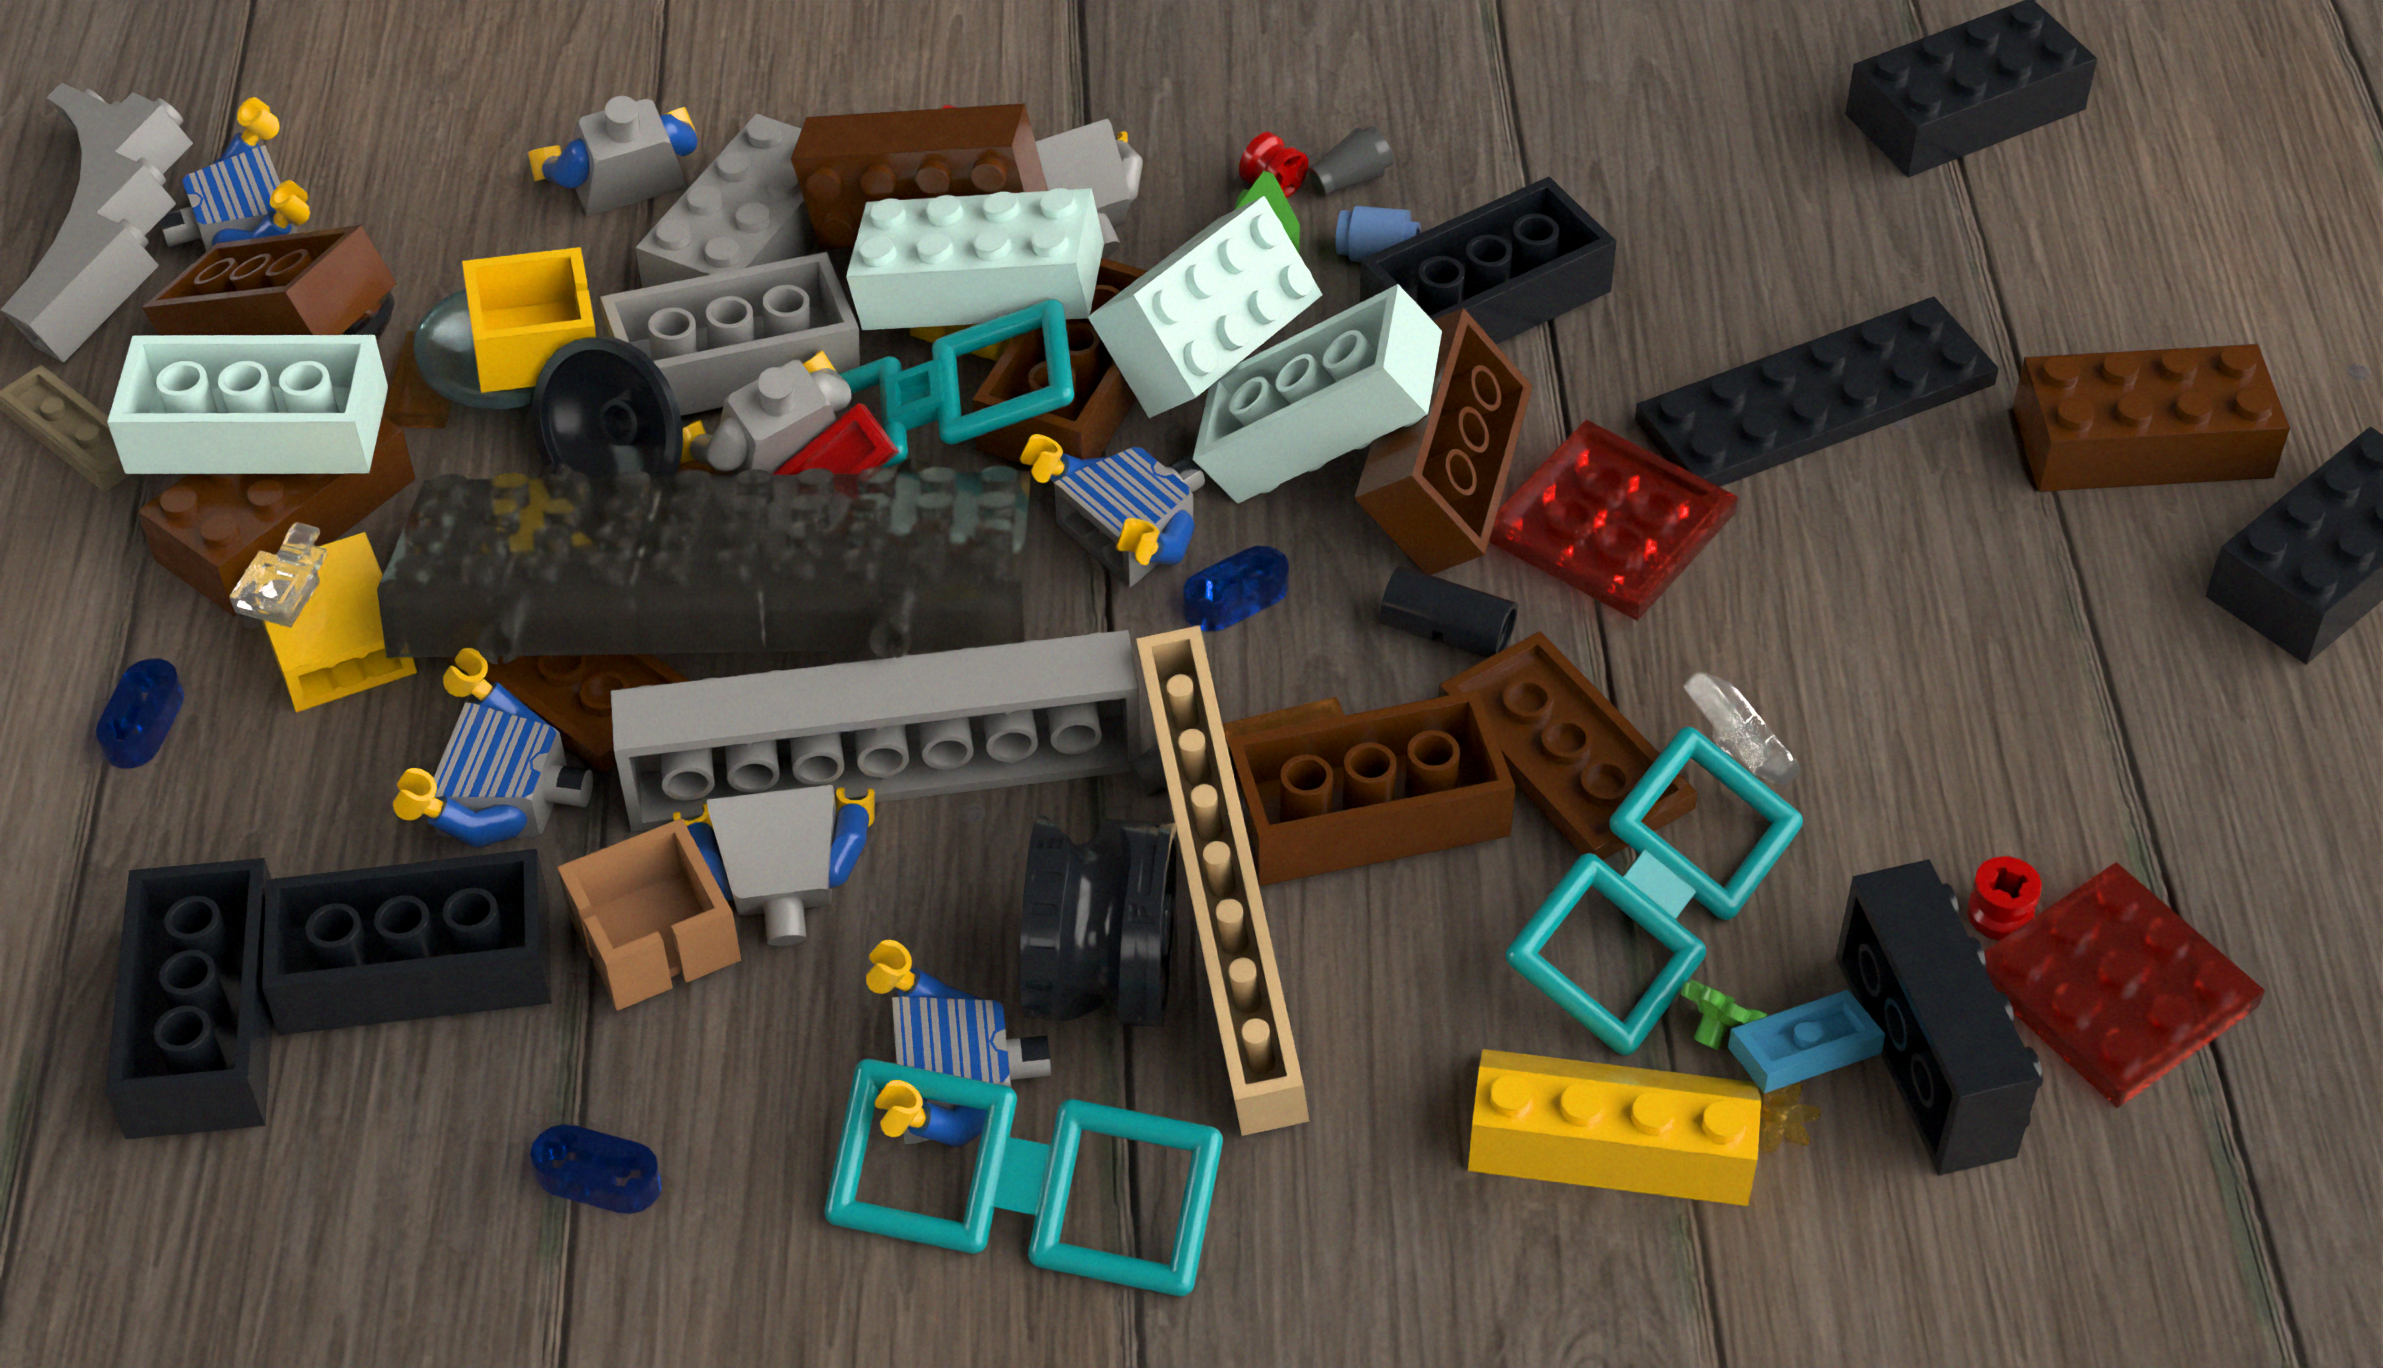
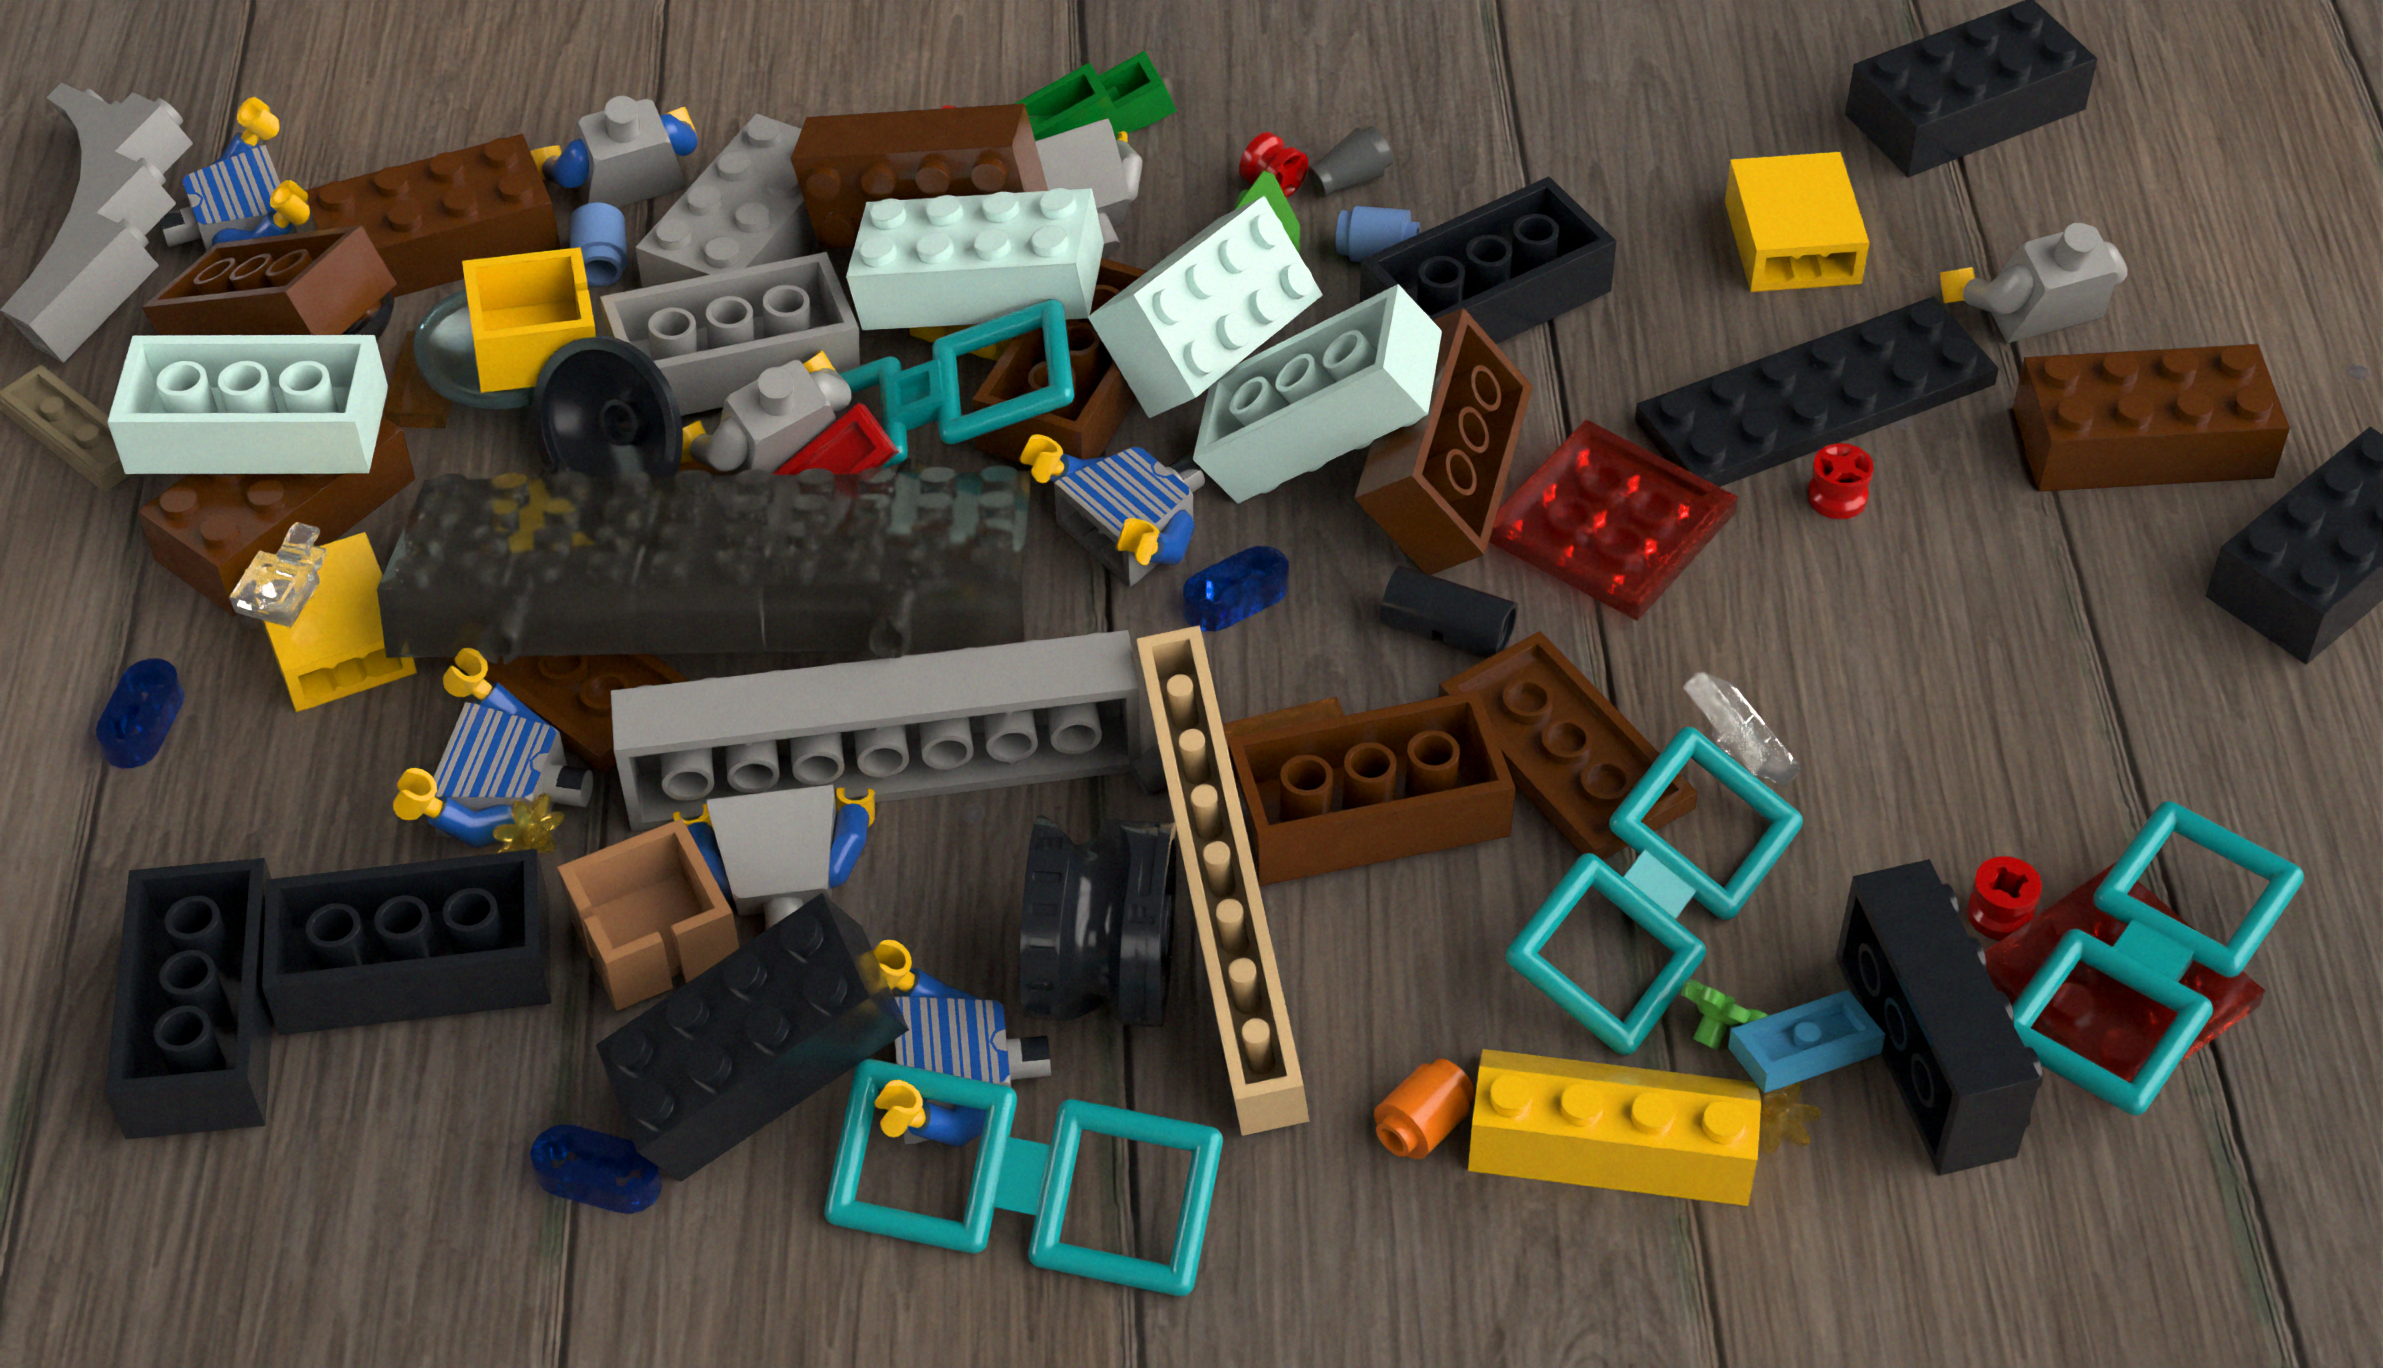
(445, 211): none -> reddish brown brick
(531, 826): none -> clear yellow plant
(602, 239): none -> medium blue brick
(750, 1038): none -> black brick
(1126, 95): none -> green slope
(1424, 1109): none -> orange brick
(1796, 222): none -> yellow brick
(1840, 481): none -> red wheel
(2044, 283): none -> light grey torso
(2154, 955): none -> teal bar

